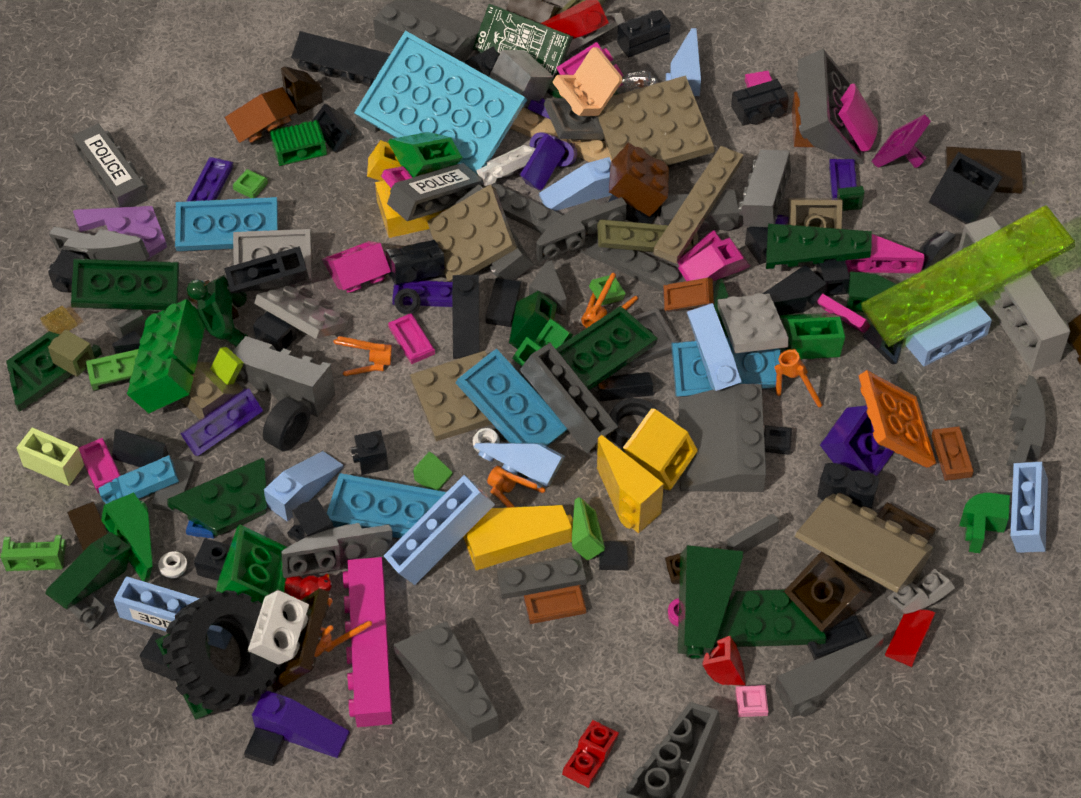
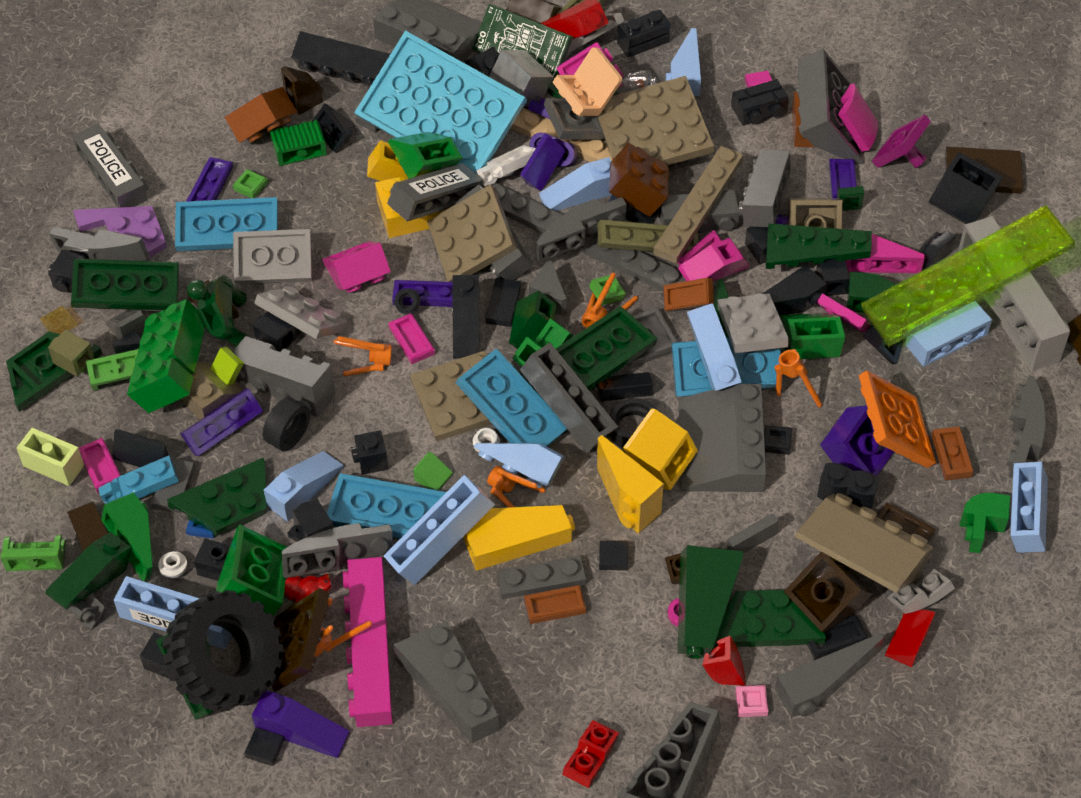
(268, 272): black slope -> none
(273, 624): white brick -> none
(395, 175): dark pink tile -> none
(415, 262): black brick -> none
(586, 530): bright green slope -> none

